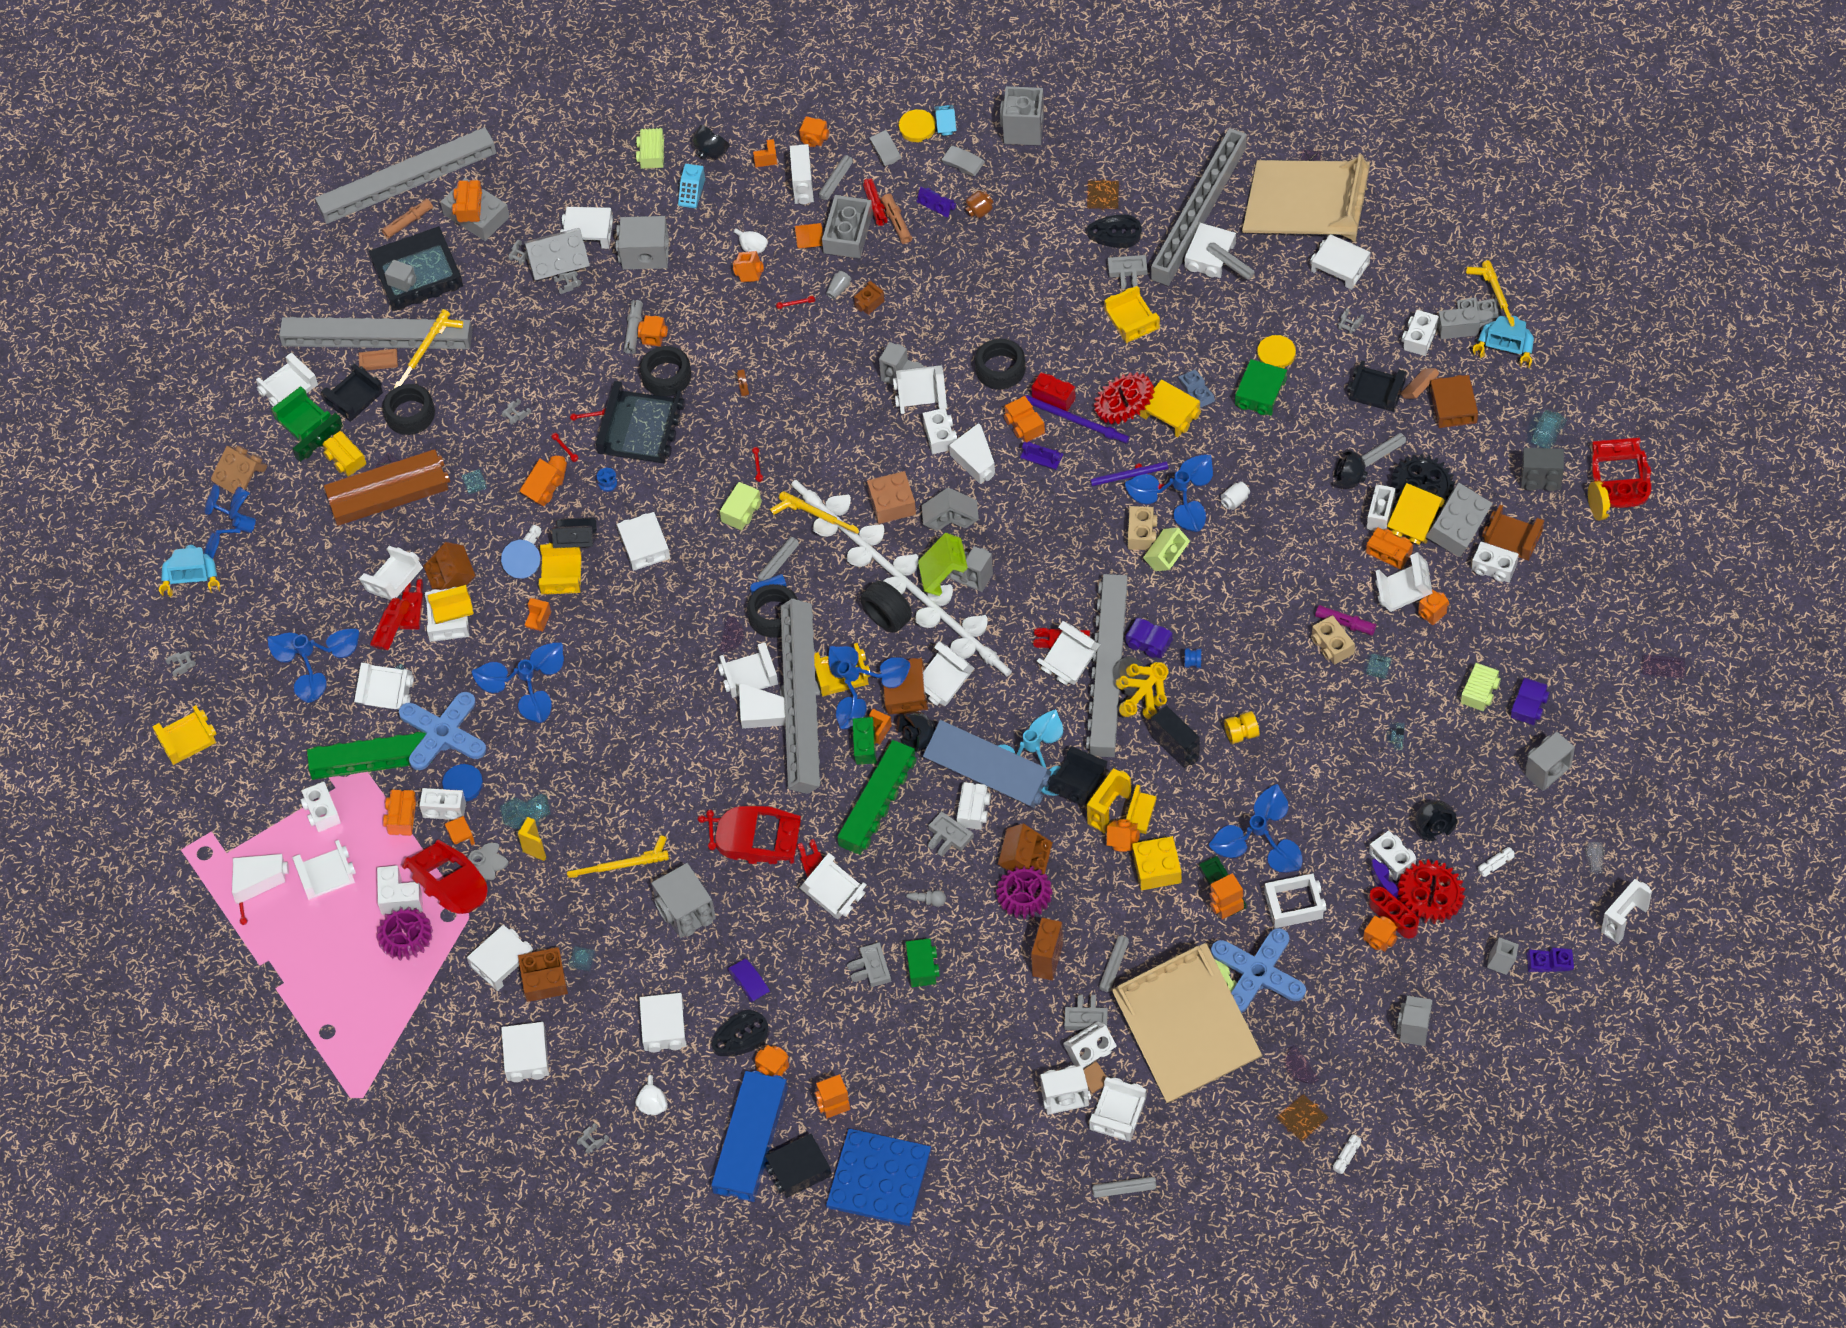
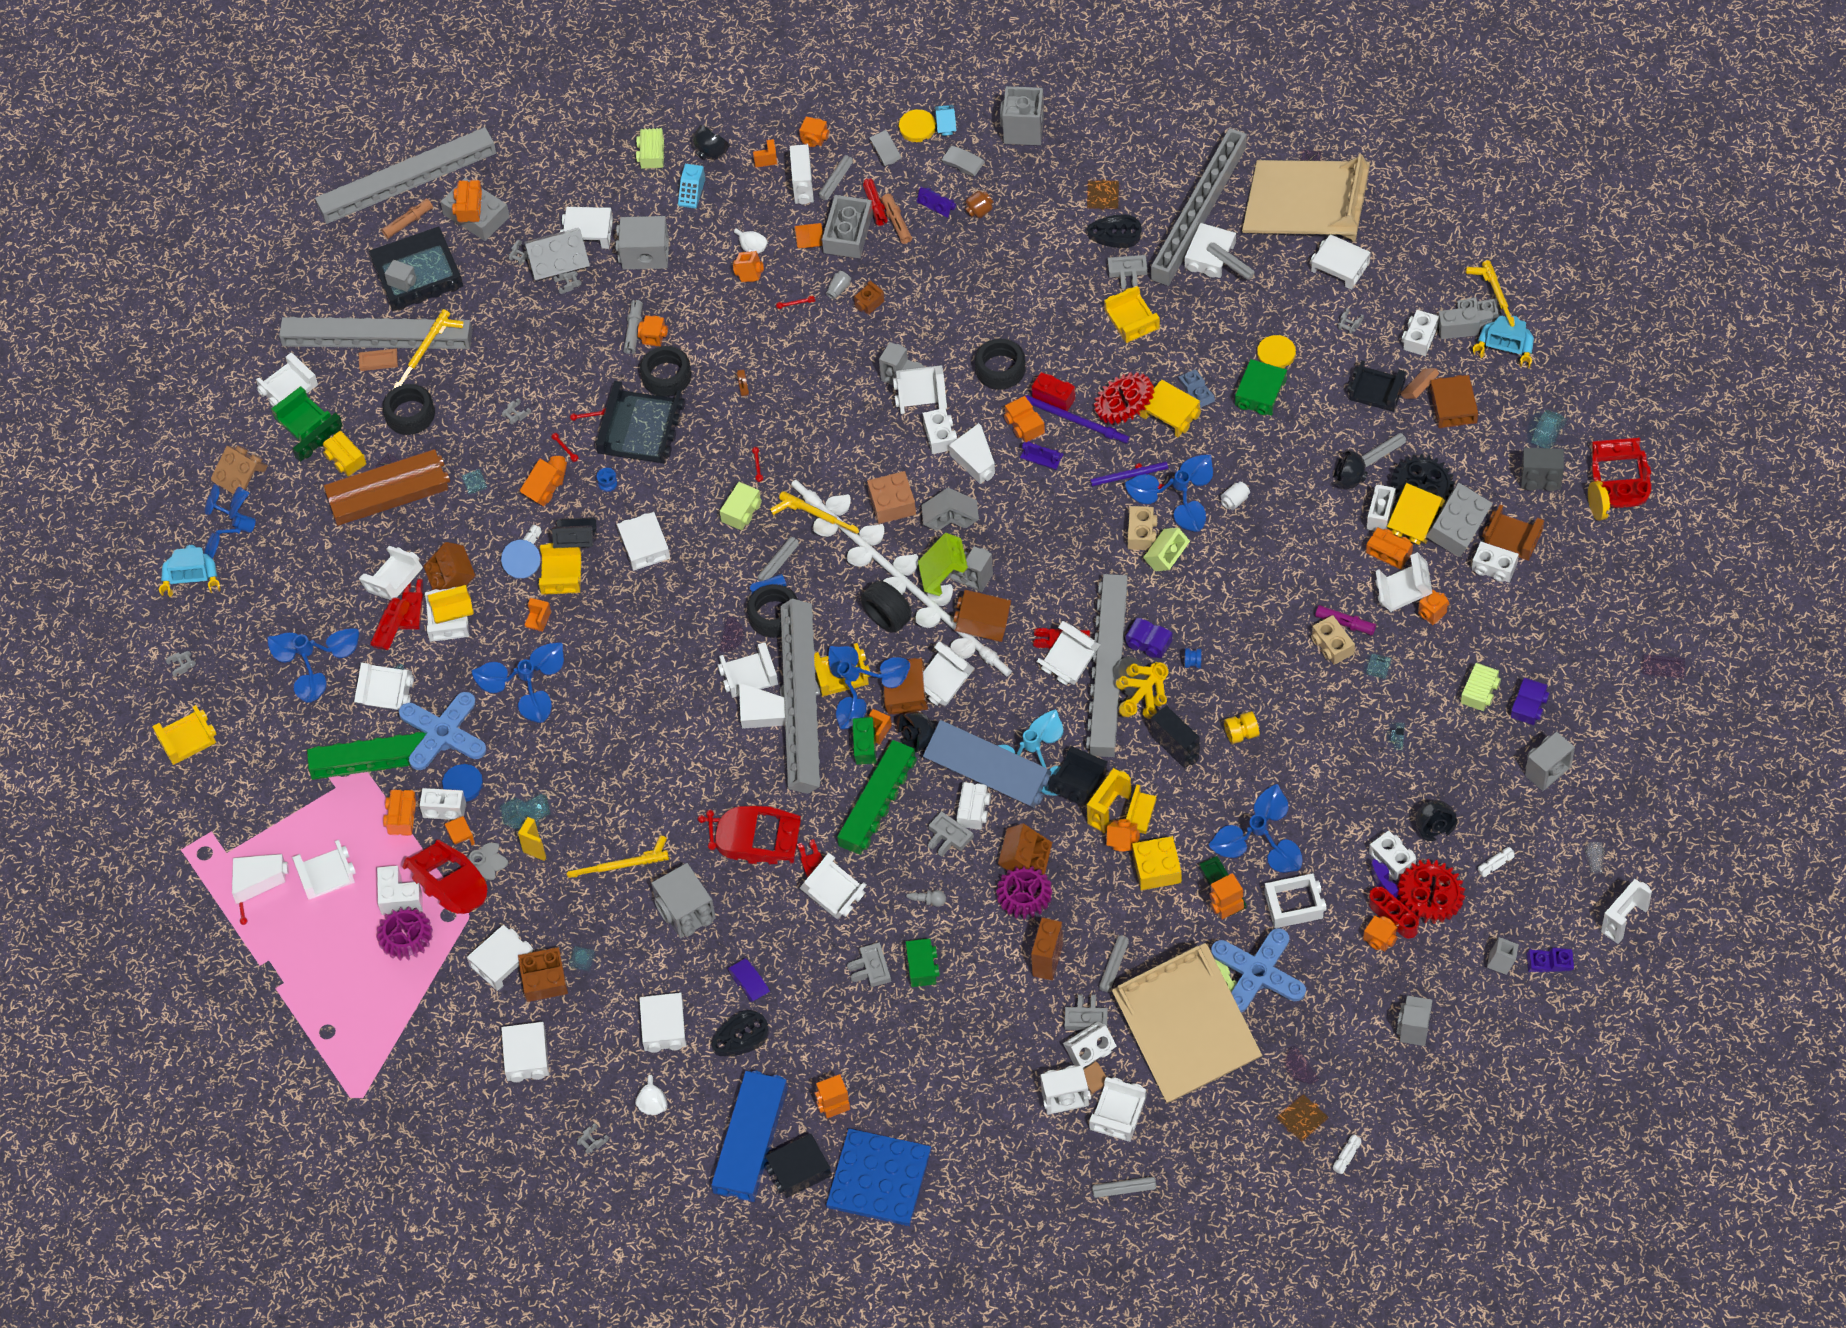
(322, 806): white brick -> none
(353, 393): black panel -> none
(772, 1061): orange brick -> none
(982, 615): none -> dark orange brick

